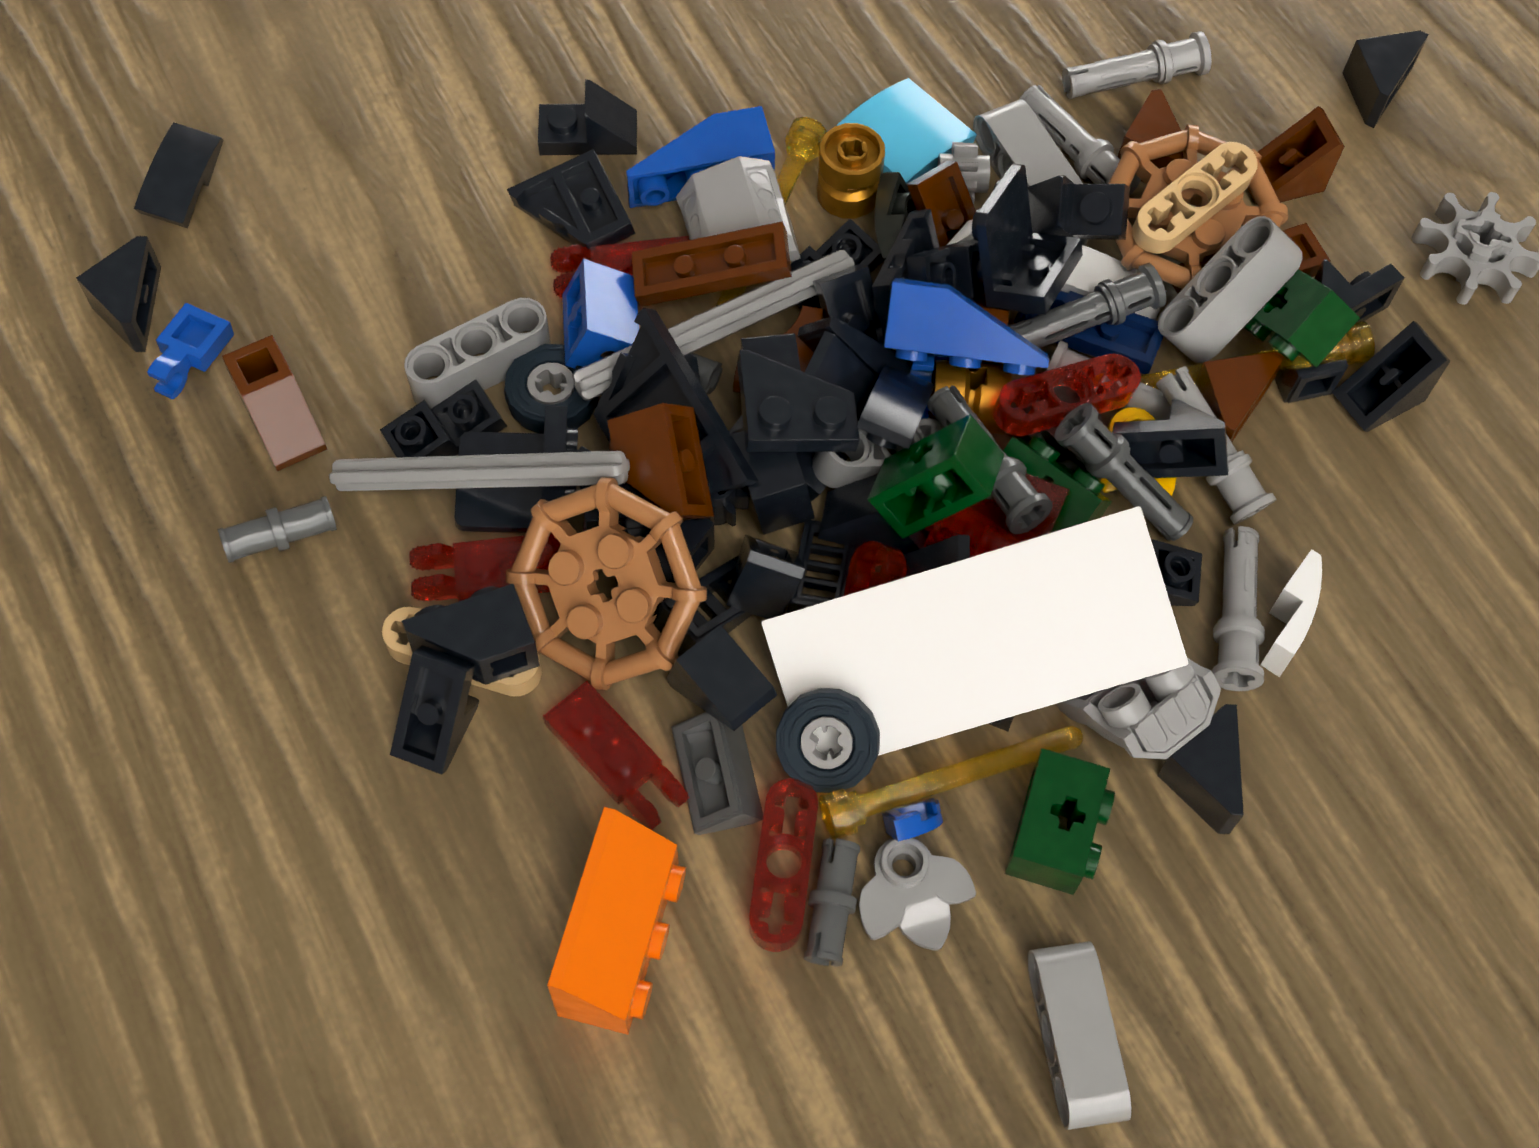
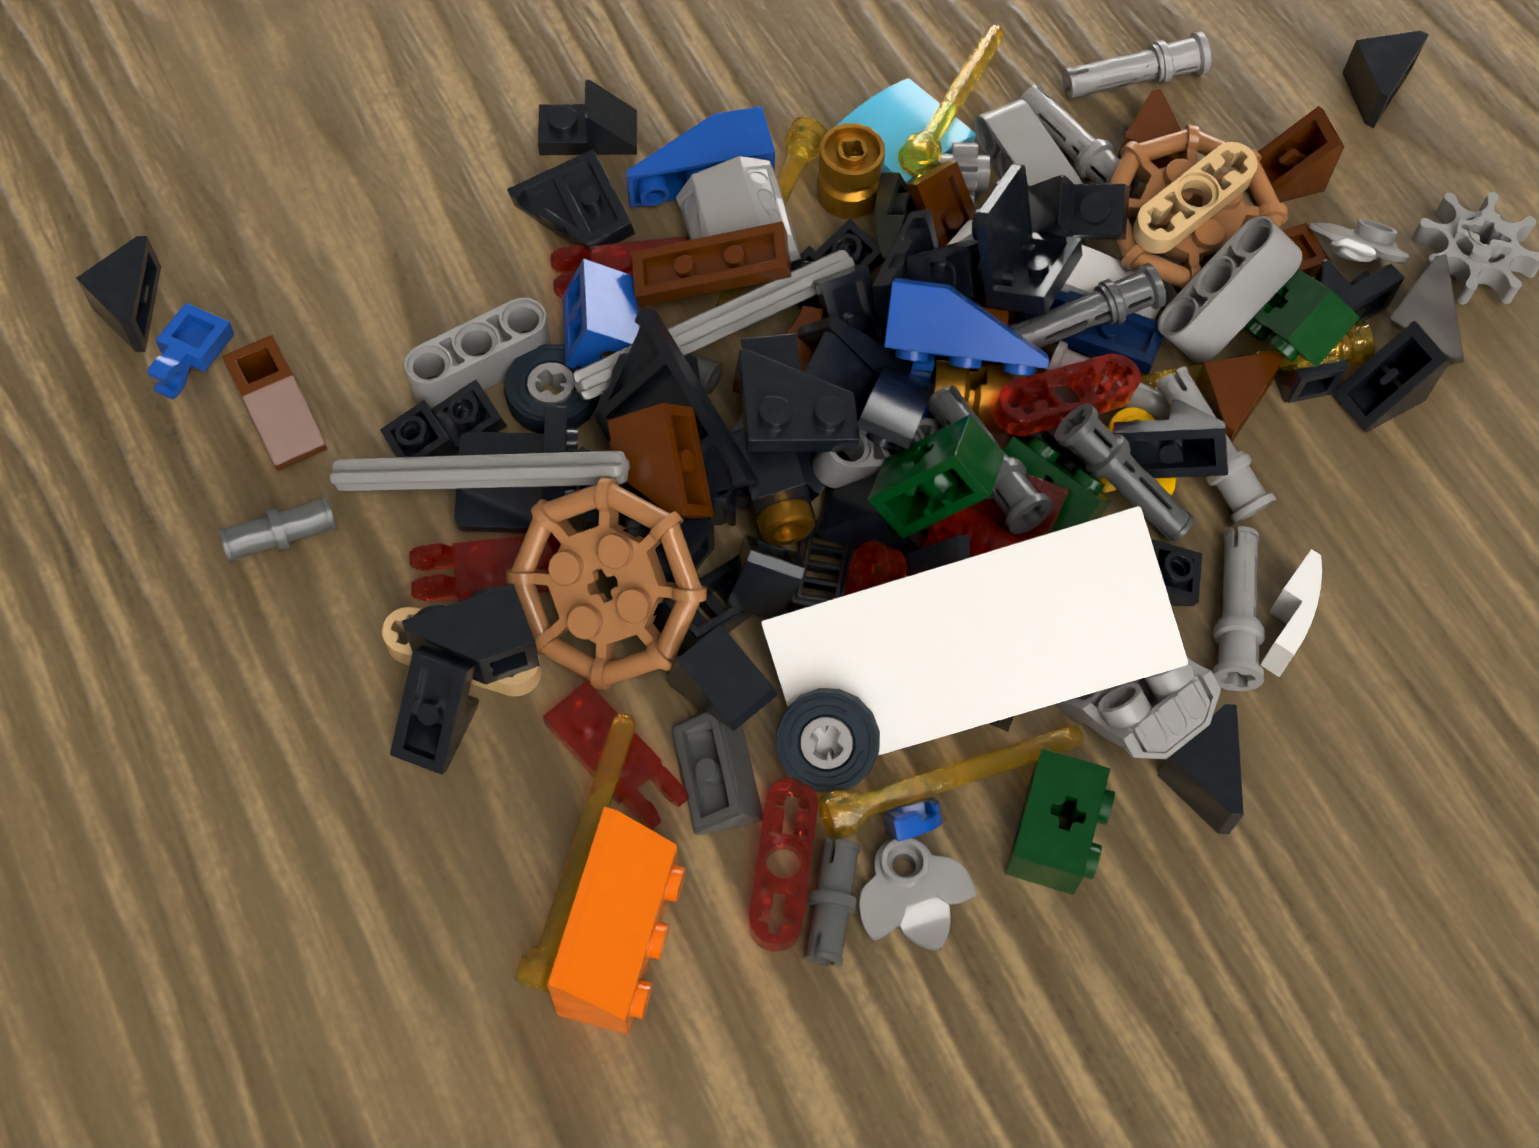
(177, 174): black slope -> none
(537, 966): none -> clear yellow piece
(786, 522): none -> pearl gold tile
(923, 149): none -> clear yellow piece
(1079, 1036): light grey beam -> none
(1364, 243): none -> light grey plate
(1433, 308): none -> black slope

